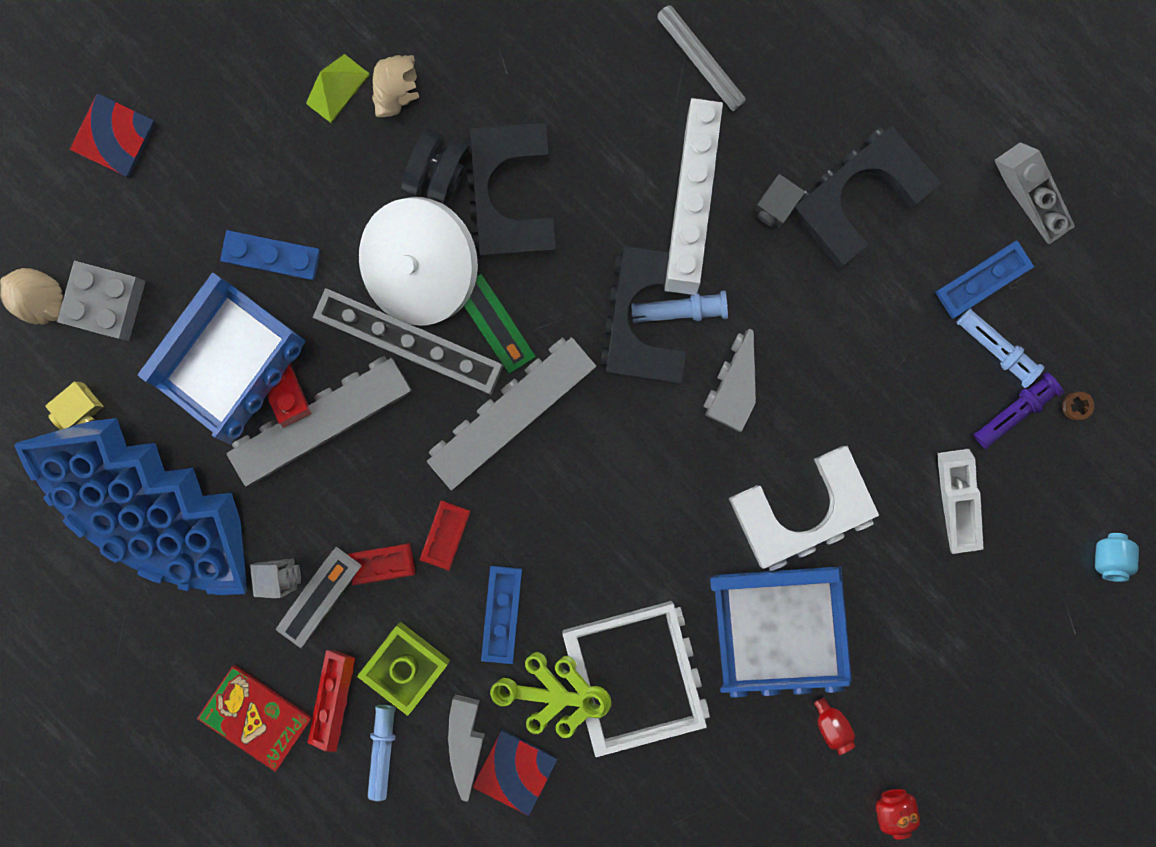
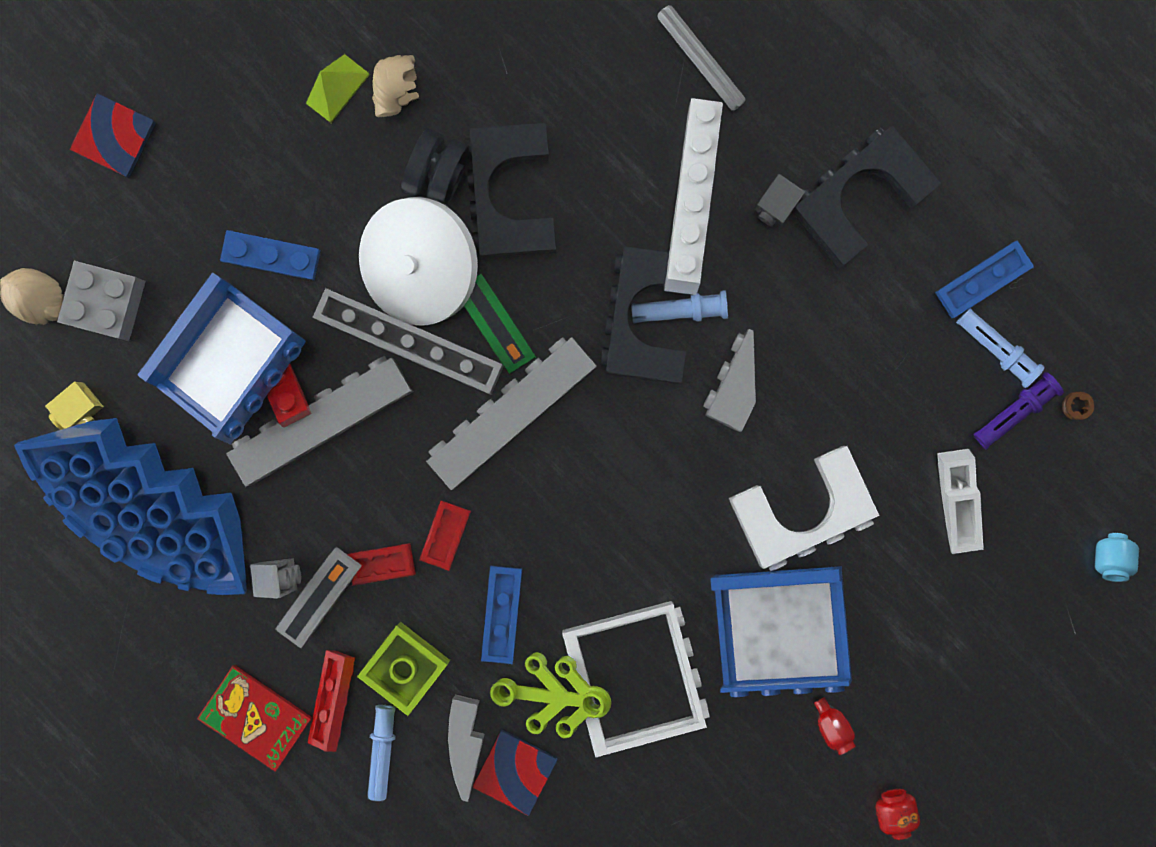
(1035, 190): light grey slope -> none

